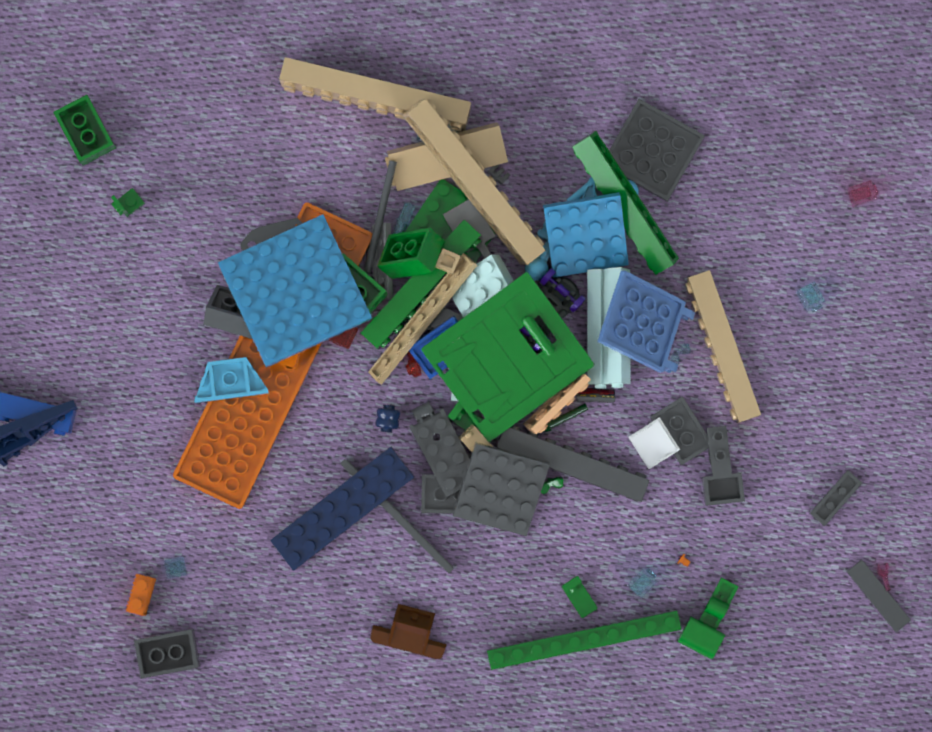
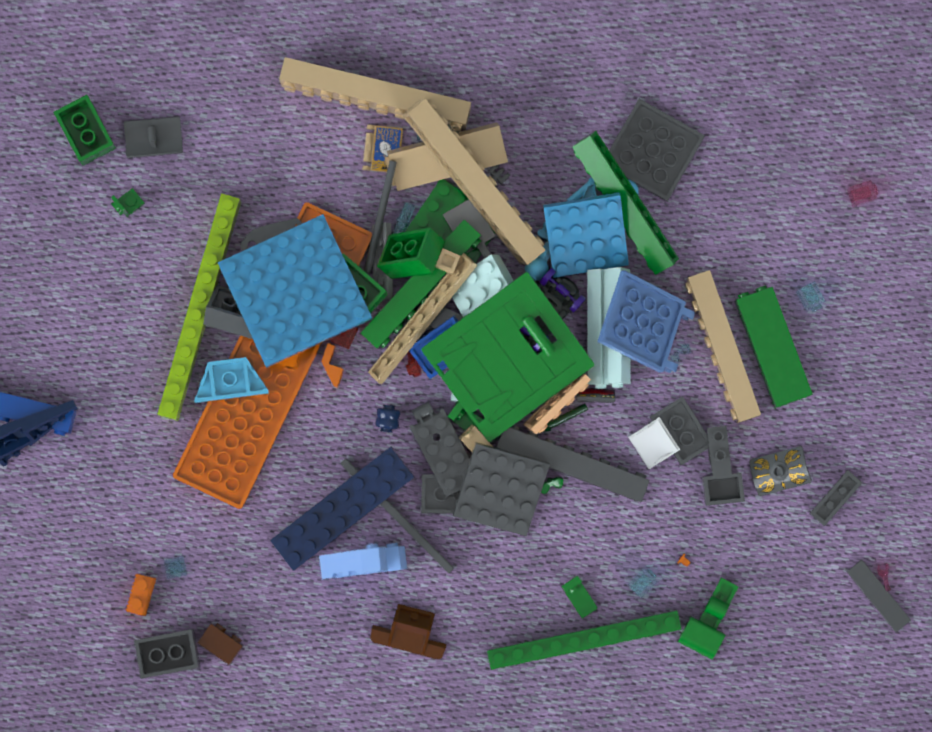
(153, 137): none -> dark grey shield
(193, 324): none -> lime brick
(220, 643): none -> reddish brown brick
(335, 373): none -> orange slope
(364, 561): none -> light blue wedge
(378, 144): none -> piece
(773, 346): none -> green brick
(780, 471): none -> dark grey shield

